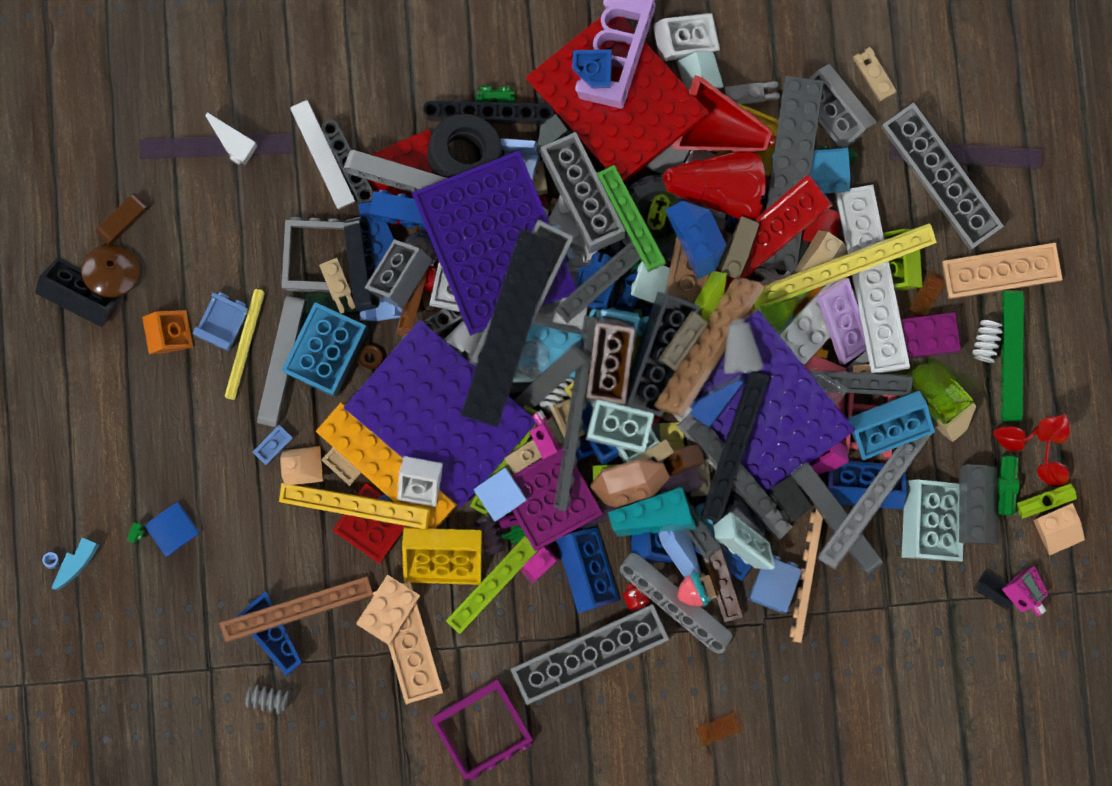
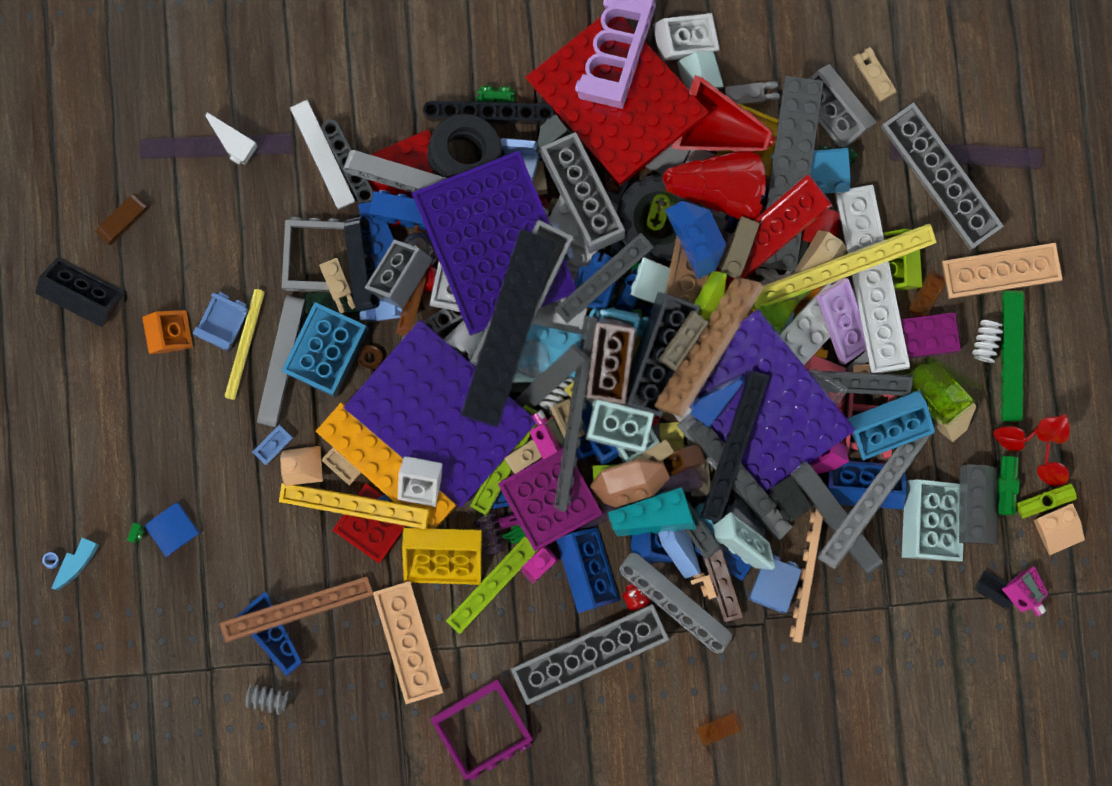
(110, 280): reddish brown dish -> none
(388, 609): light nougat plate -> none
(500, 494): light blue tile -> none
(593, 67): blue plate -> none
(631, 219): bright green plate -> none
(692, 592): coral hair -> none
(741, 349): light grey cone -> none

